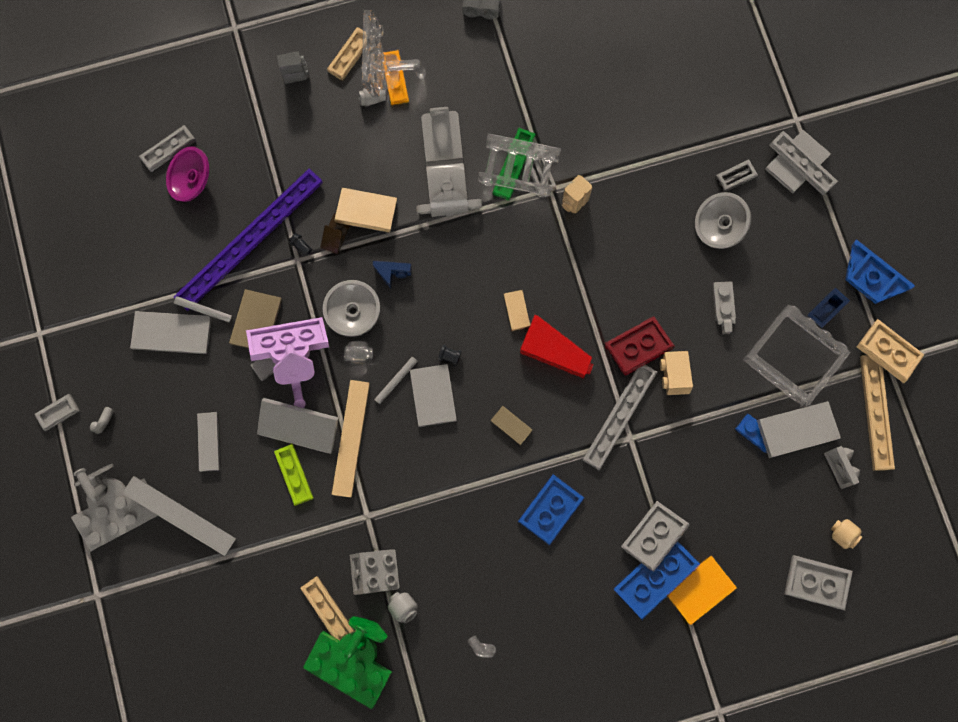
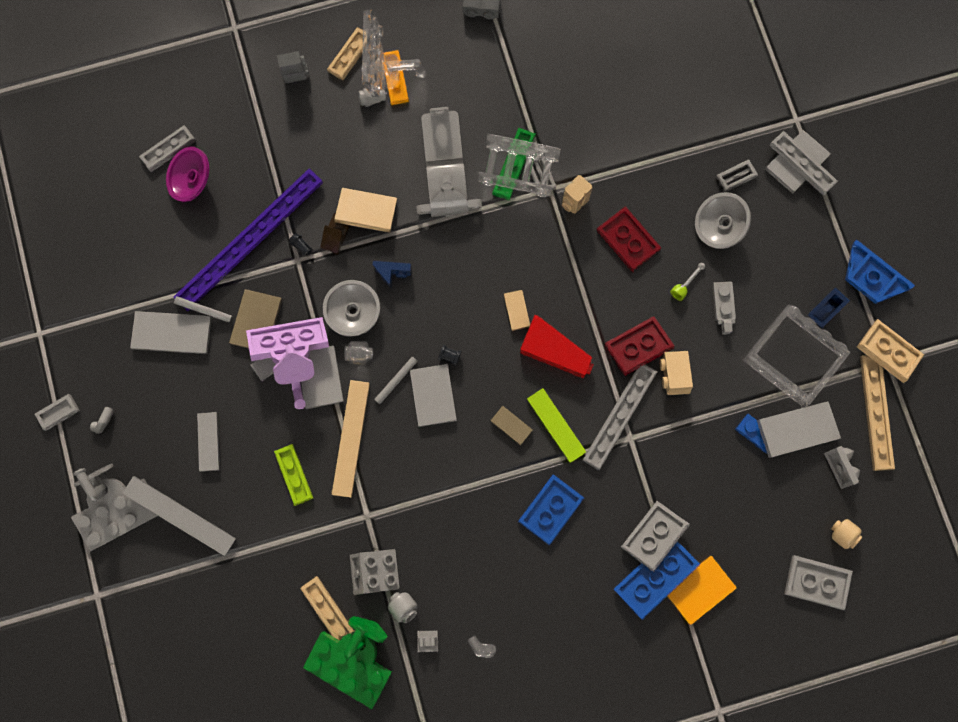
(297, 425): light grey tile -> none
(325, 385): none -> light grey tile
(427, 641): none -> light grey tile
(556, 425): none -> lime tile
(628, 239): none -> dark red tile
(680, 291): none -> hinge

